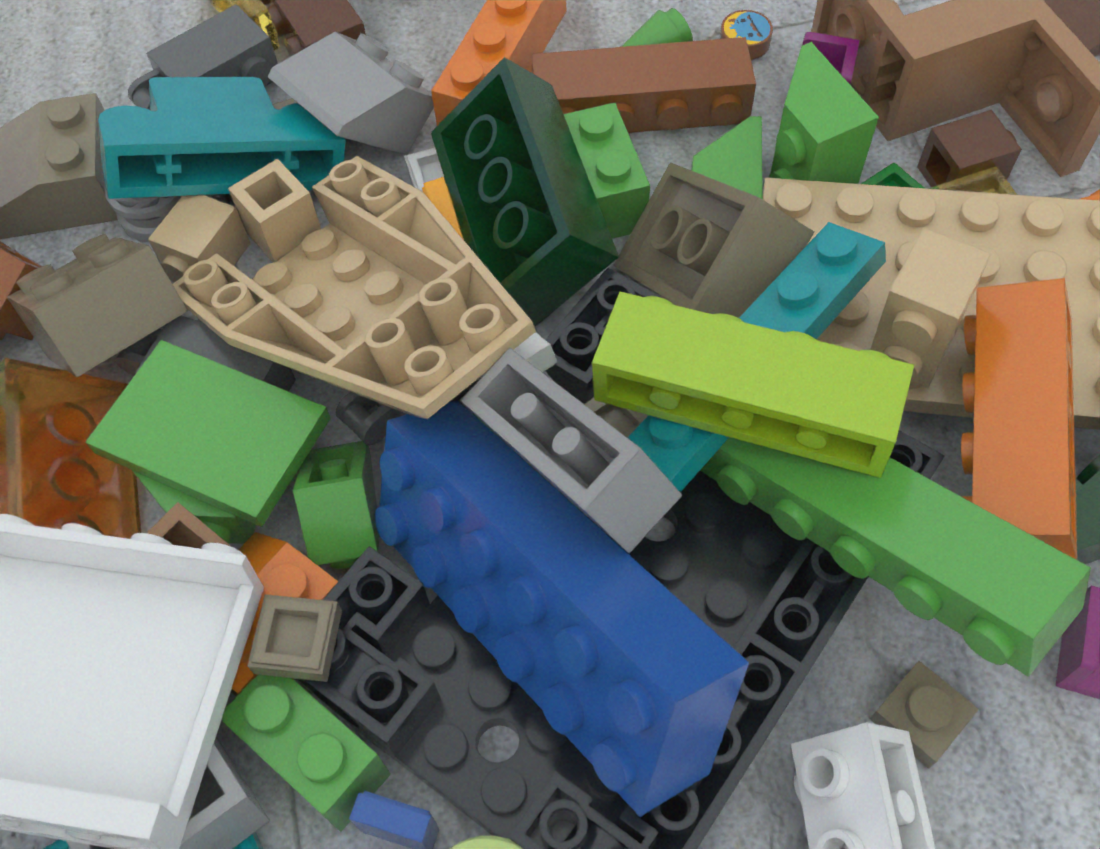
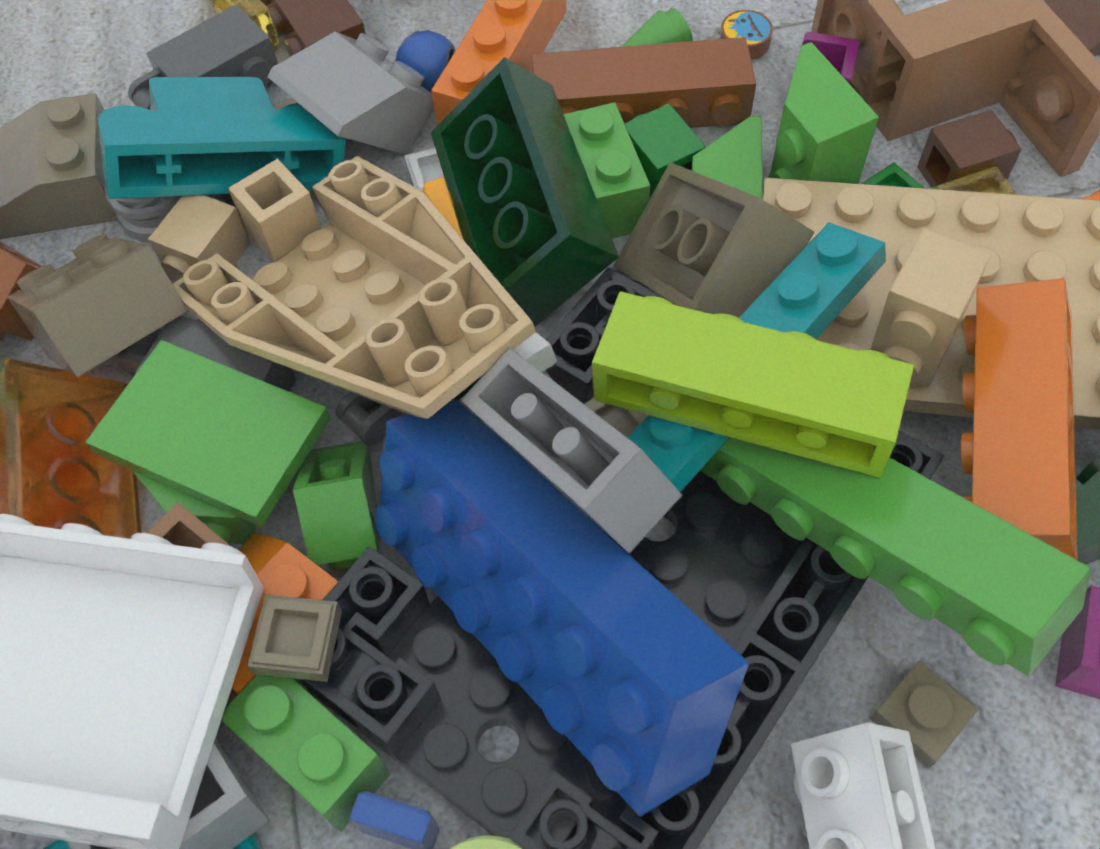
(427, 54): none -> blue piece
(662, 139): none -> green brick

